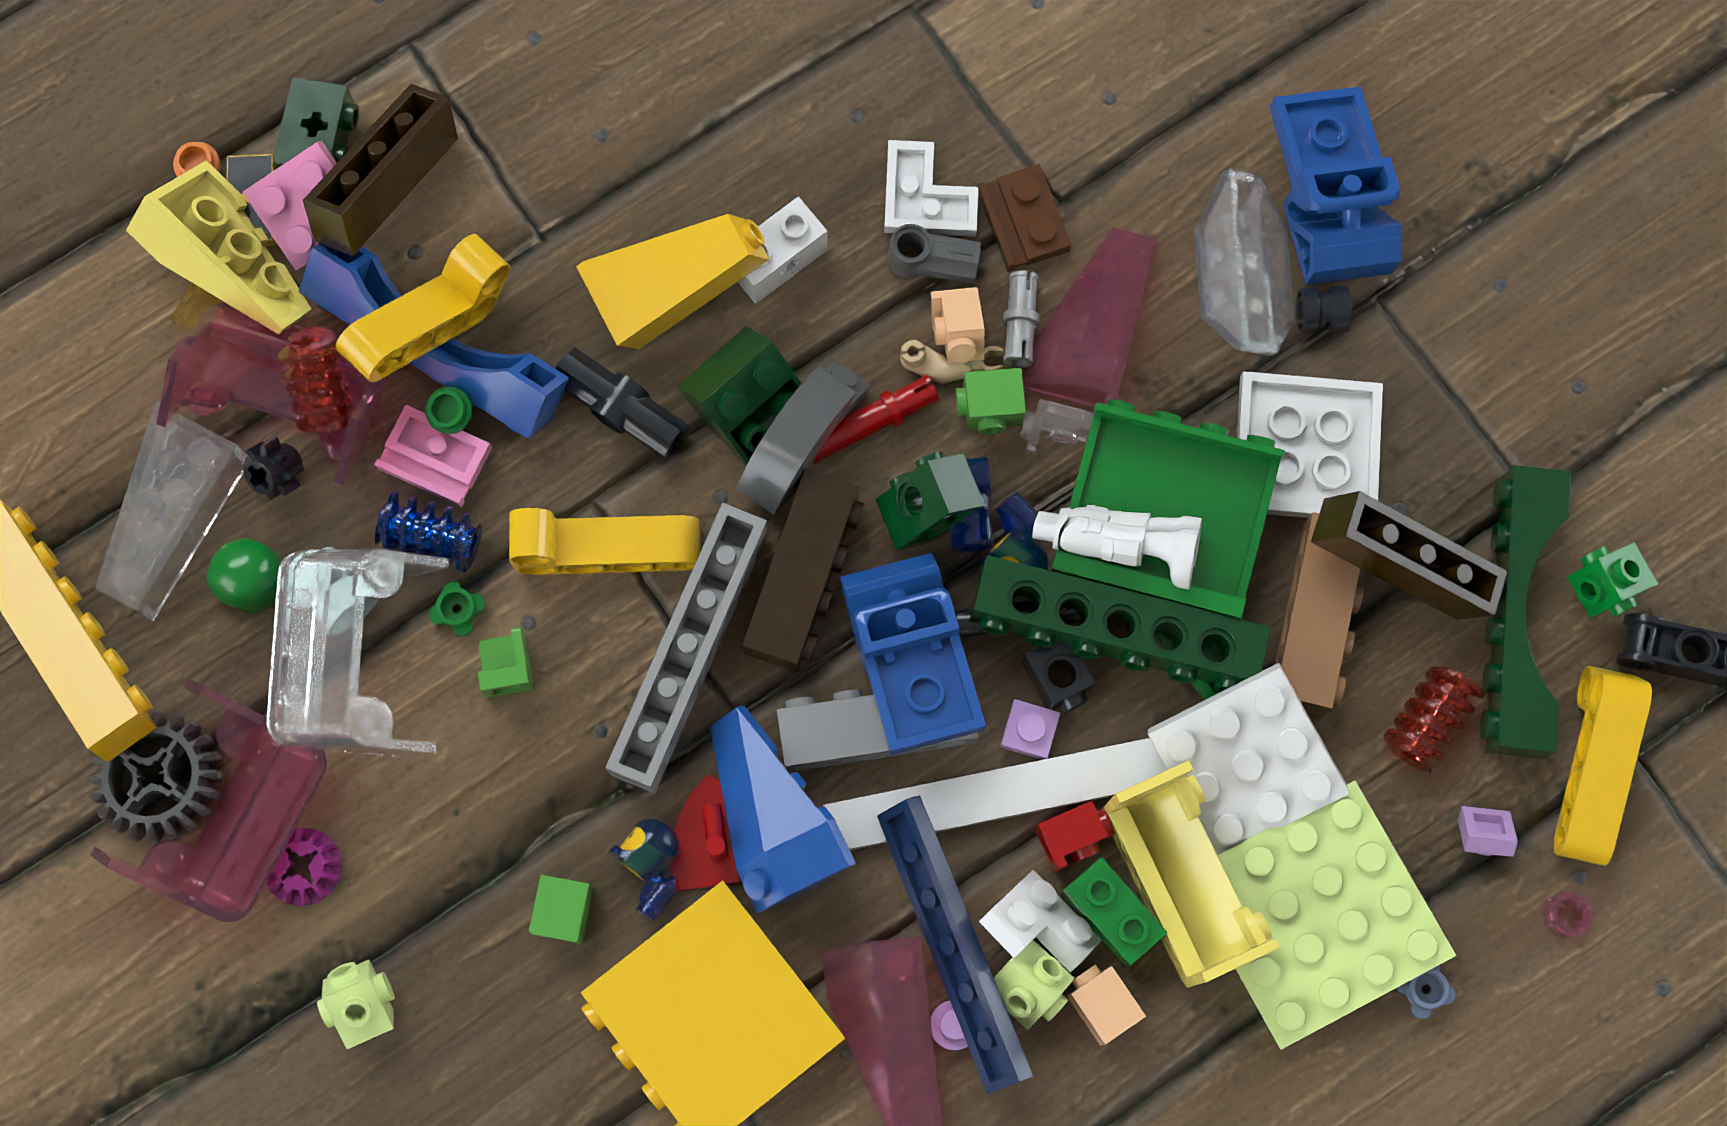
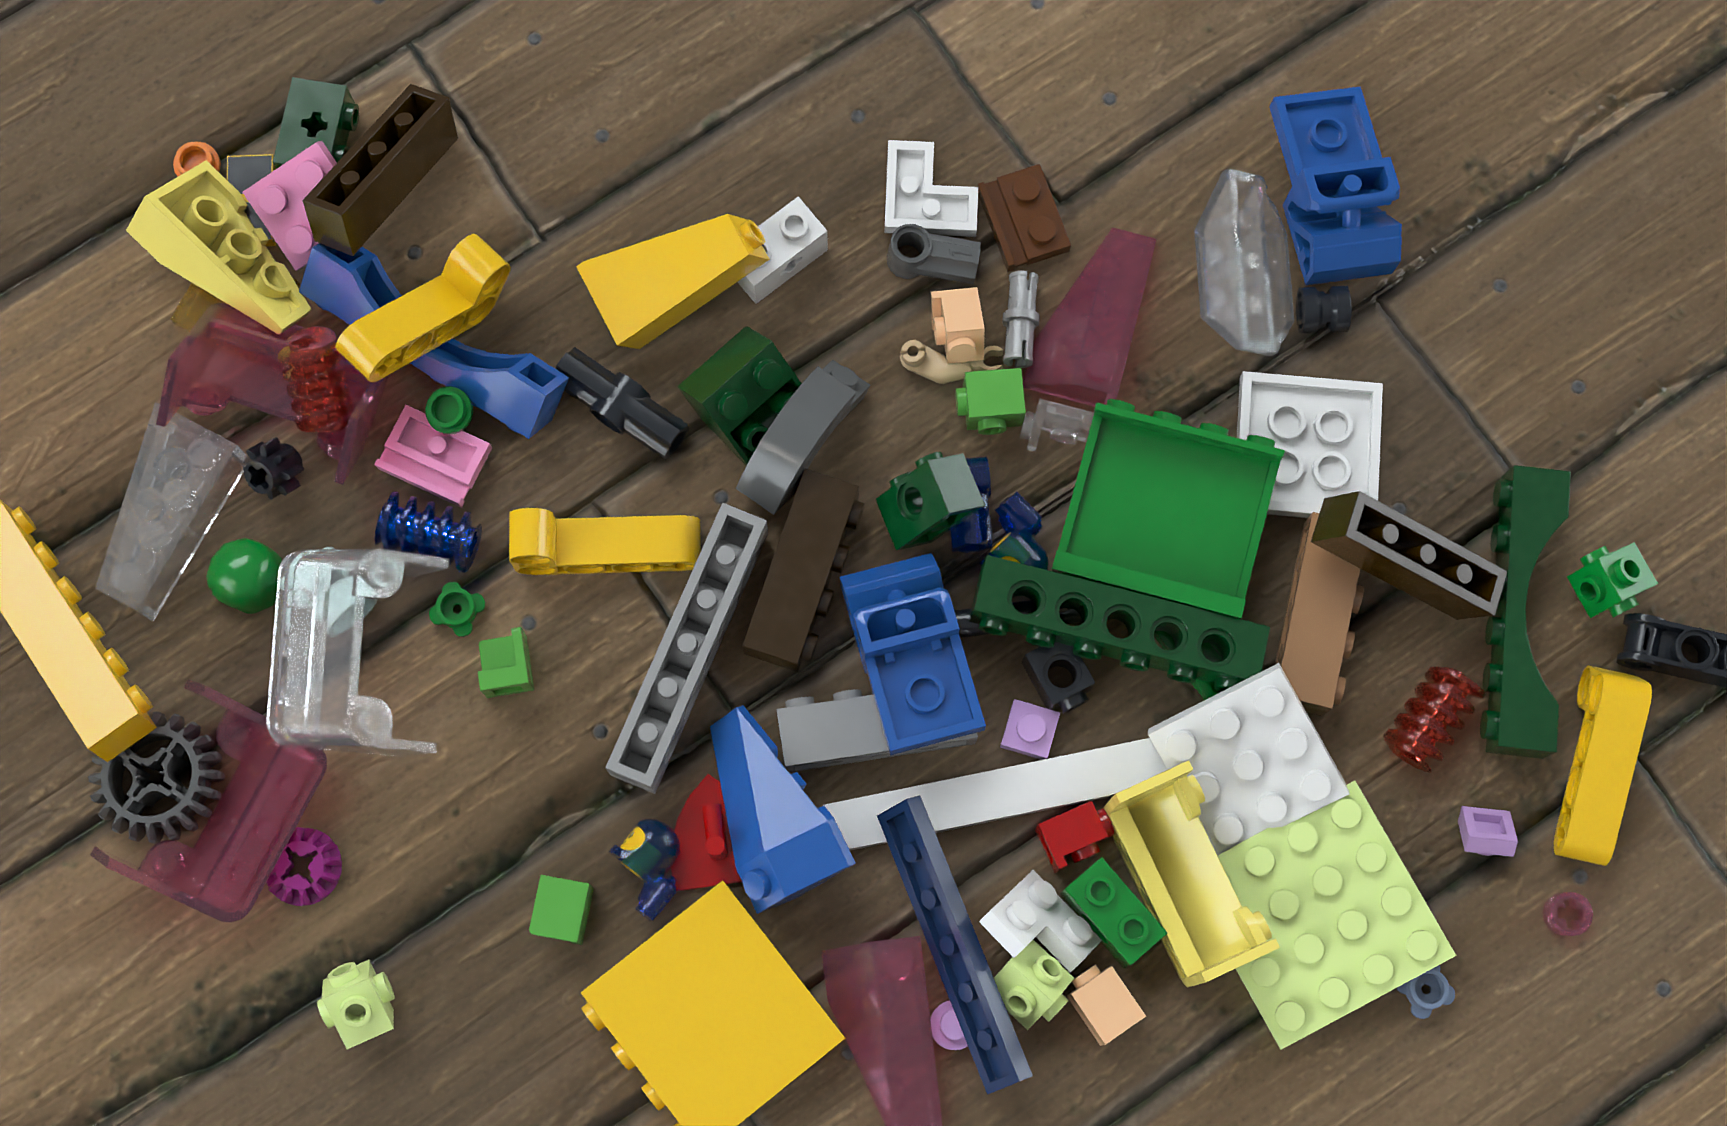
(879, 414): red pin -> none
(1124, 537): white piece -> none

